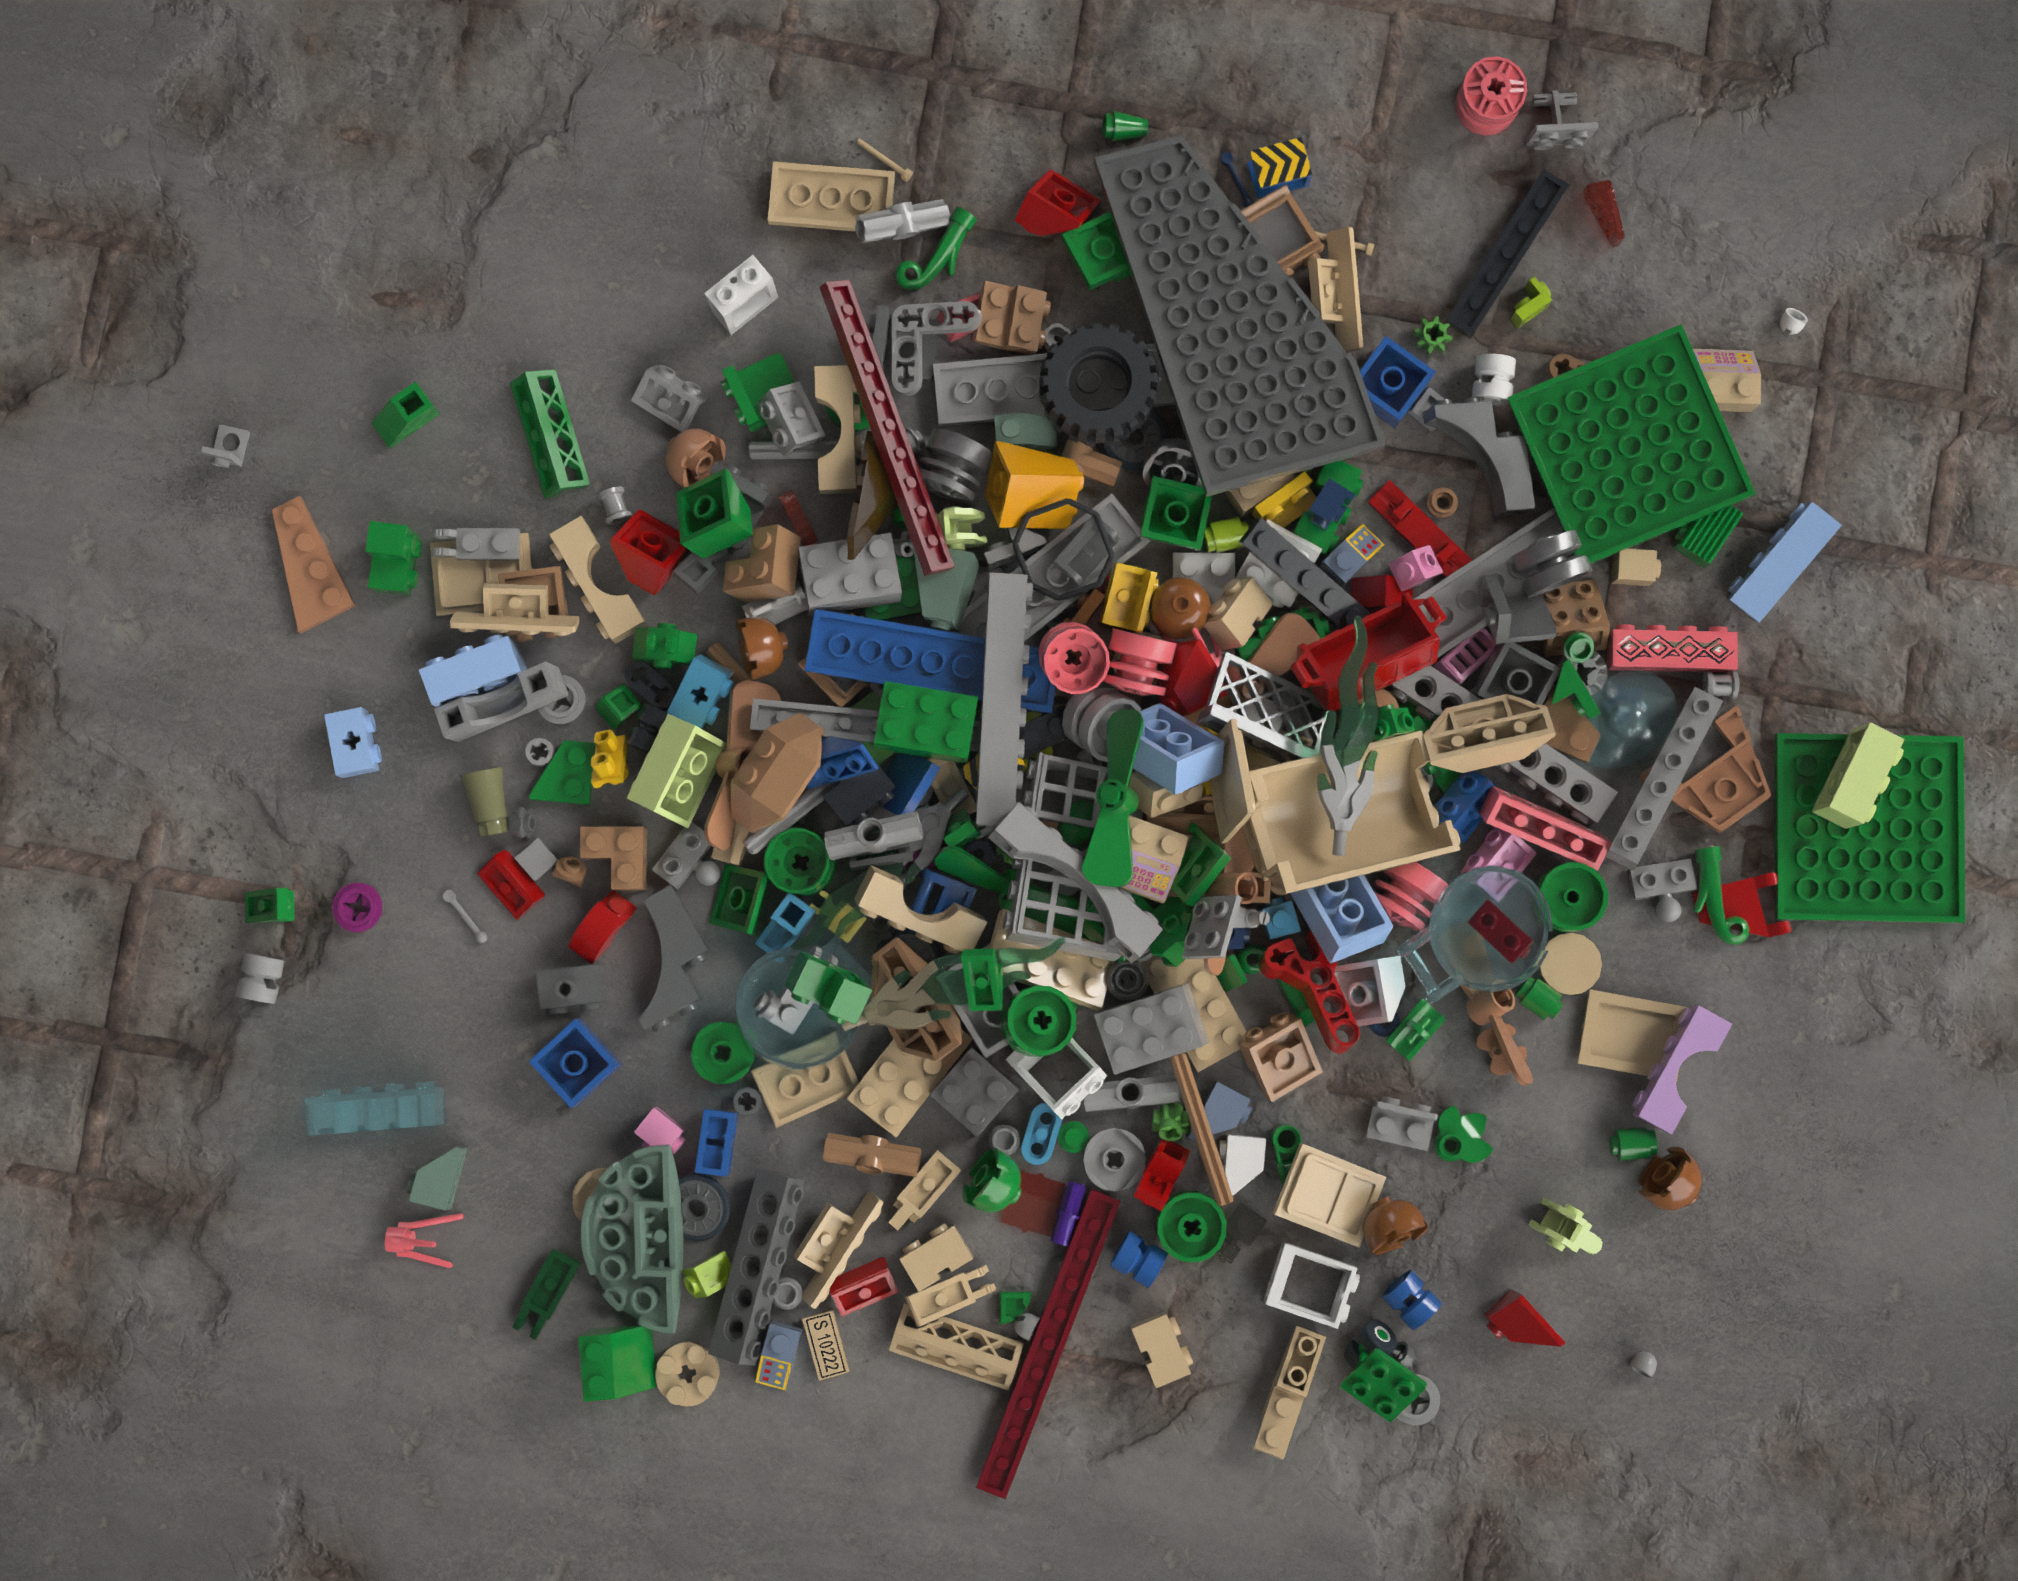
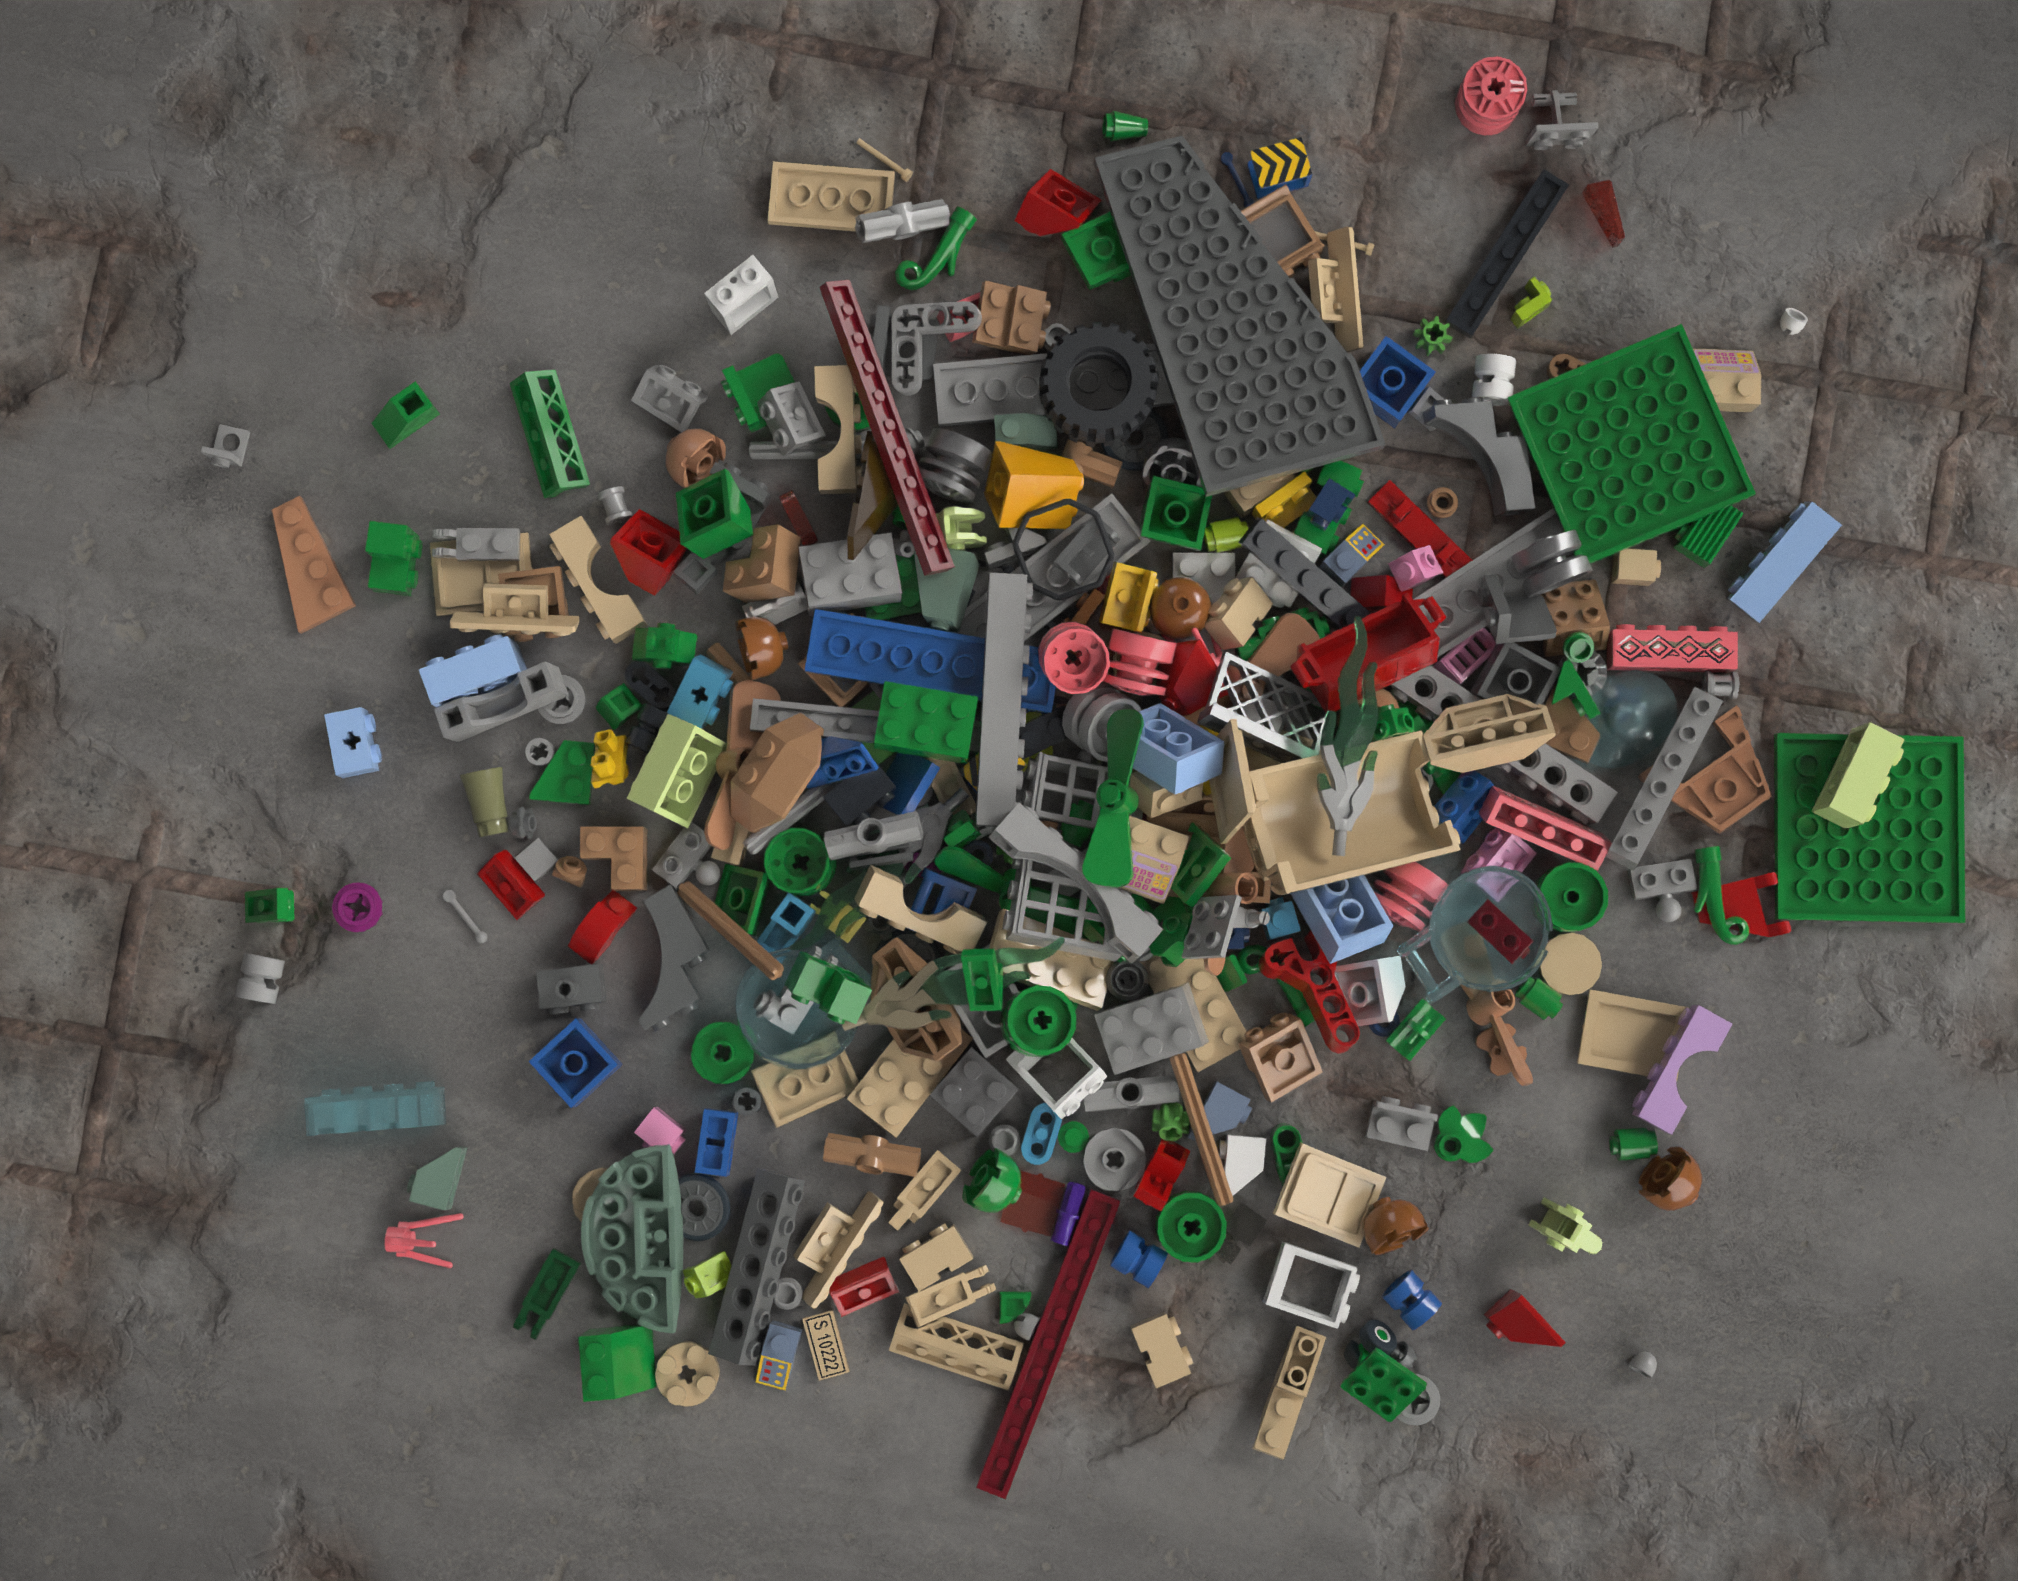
(730, 930): none -> medium nougat axle

